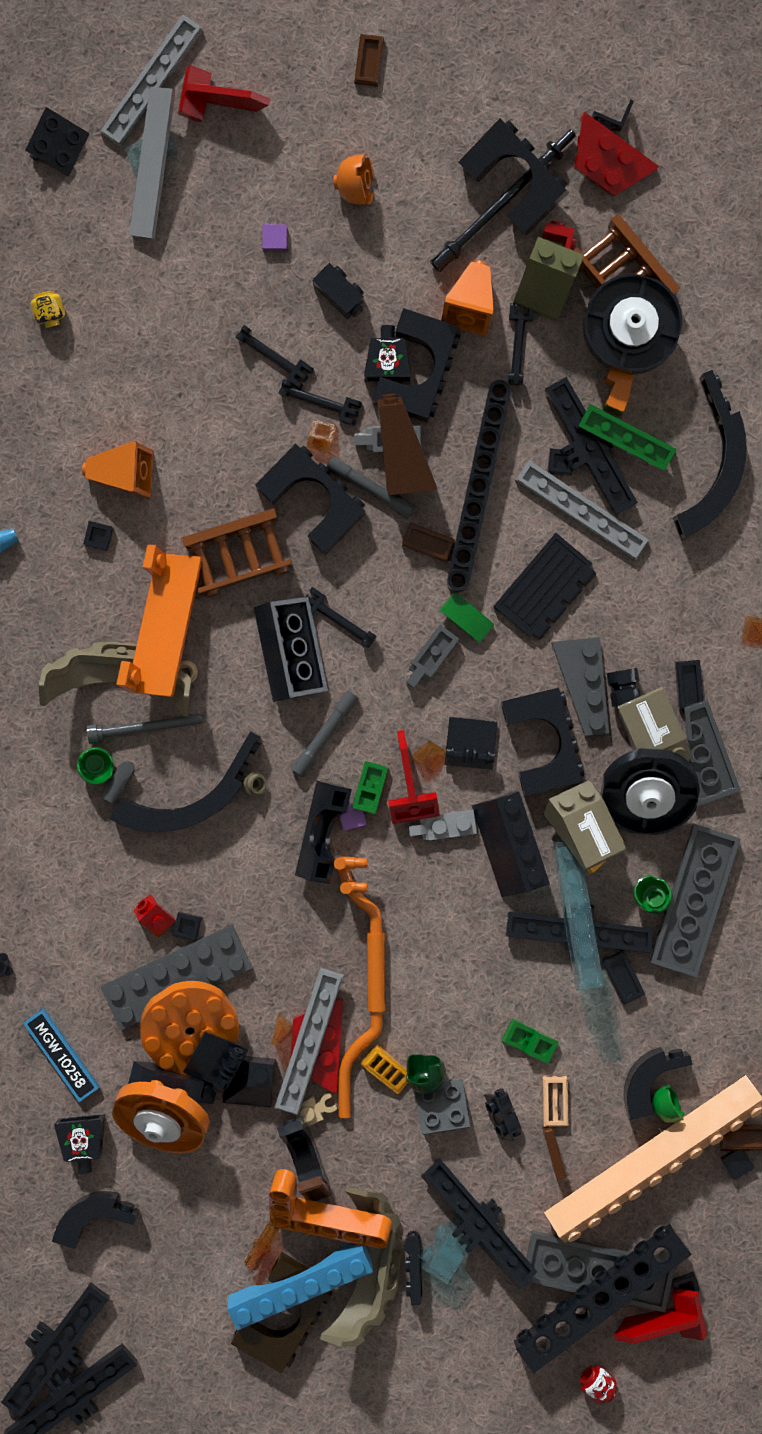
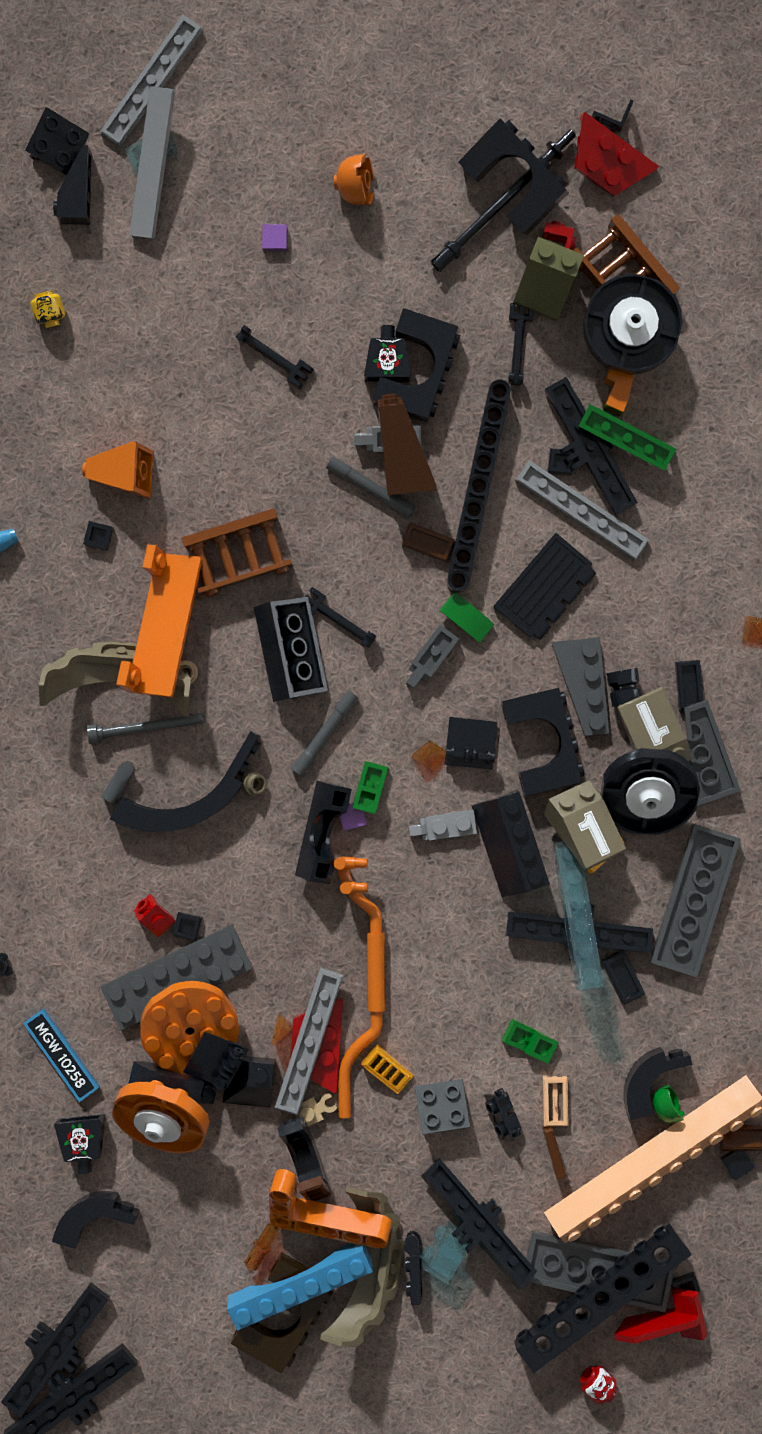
(75, 192): none -> black slope
(95, 766): green hair -> none
(198, 92): red piece -> none
(299, 467): black arch -> none
(321, 436): clear orange slope -> none
(339, 291): black brick -> none
(344, 409): black hinge -> none
(369, 60): reddish brown tile -> none
(414, 806): red piece -> none
(425, 1073): dark green hair -> none
(471, 300): orange slope -> none
(652, 894): green hair -> none
(731, 466): black arch -> none

